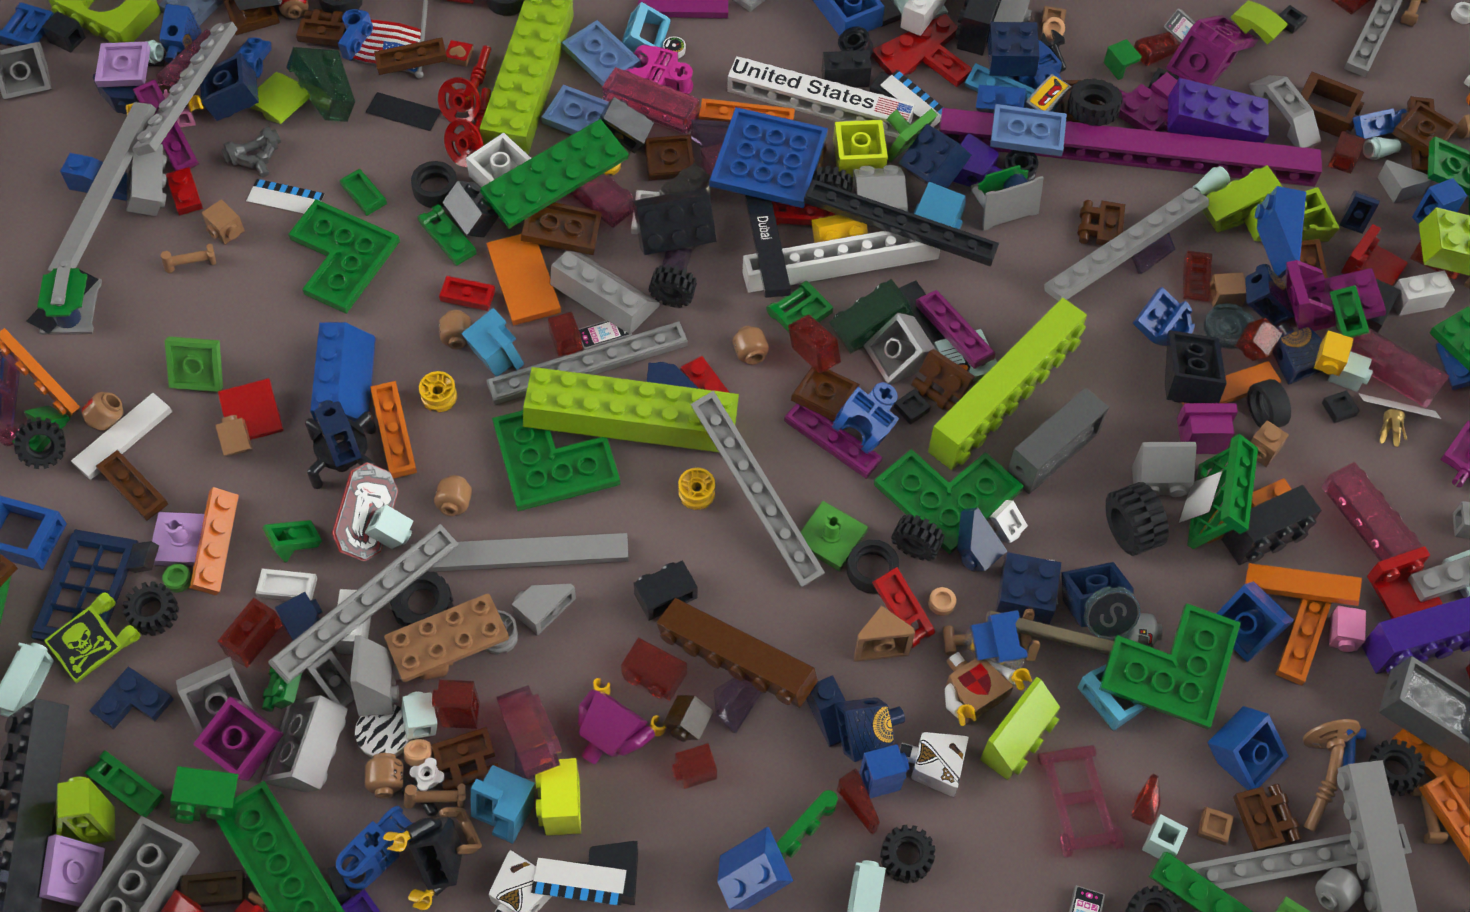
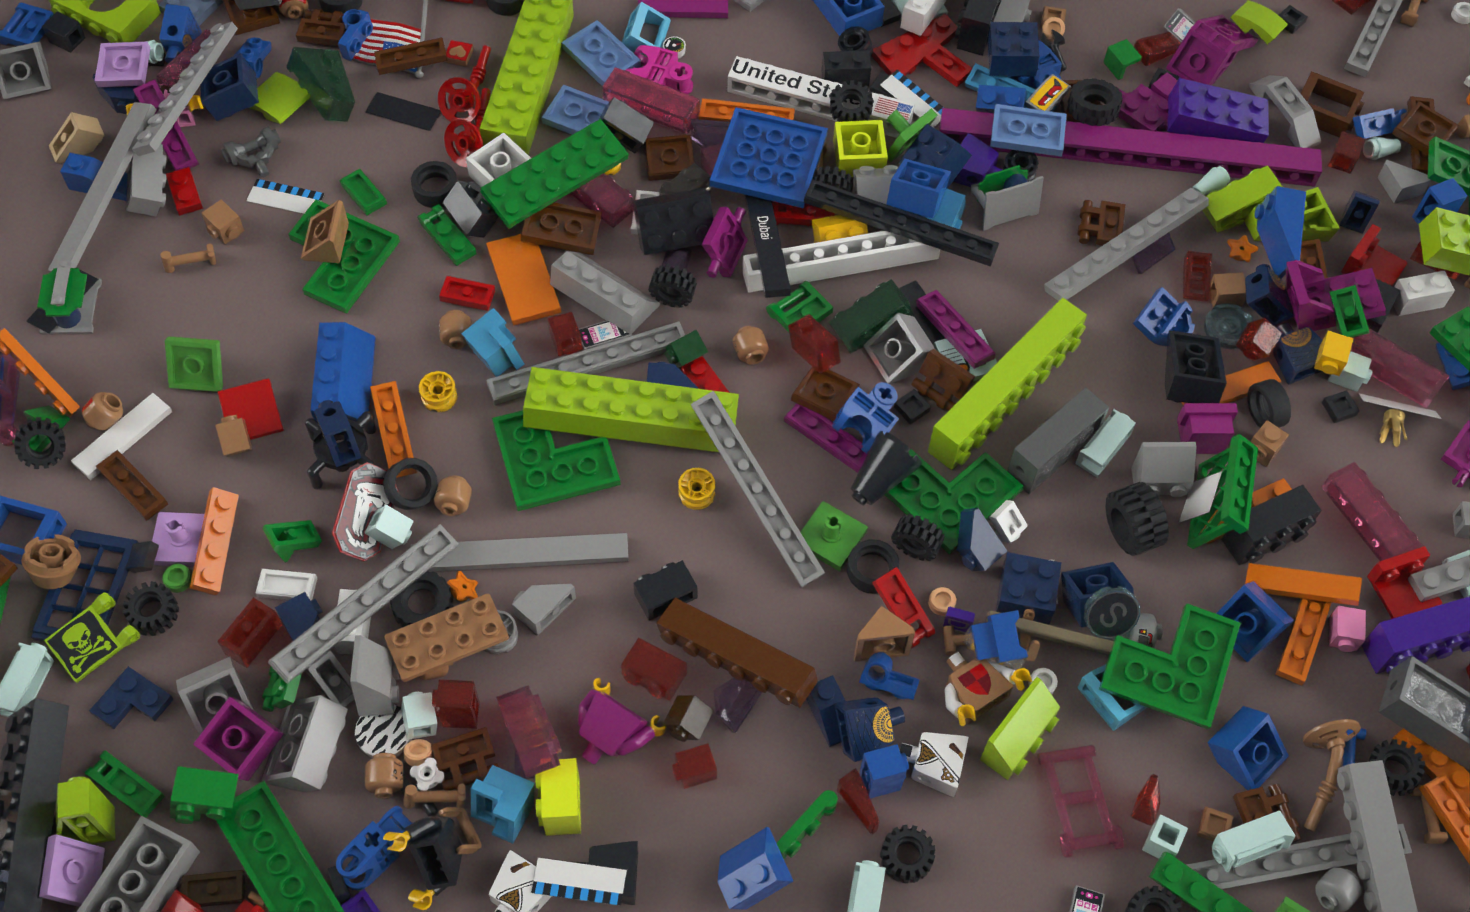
(51, 561): none -> medium nougat cone
(77, 135): none -> tan slope
(326, 235): none -> medium nougat slope
(427, 472): none -> black tyre
(462, 587): none -> orange plate
(685, 349): none -> dark green brick
(725, 241): none -> magenta plate
(851, 92): none -> black tyre
(883, 469): none -> black cone
(898, 684): none -> blue plate
(918, 188): none -> blue slope
(959, 619): none -> dark purple tile
(1047, 676): none -> white tile
(1105, 443): none -> light aqua window
(1237, 253): none -> orange plate
(1252, 840): none -> light aqua window

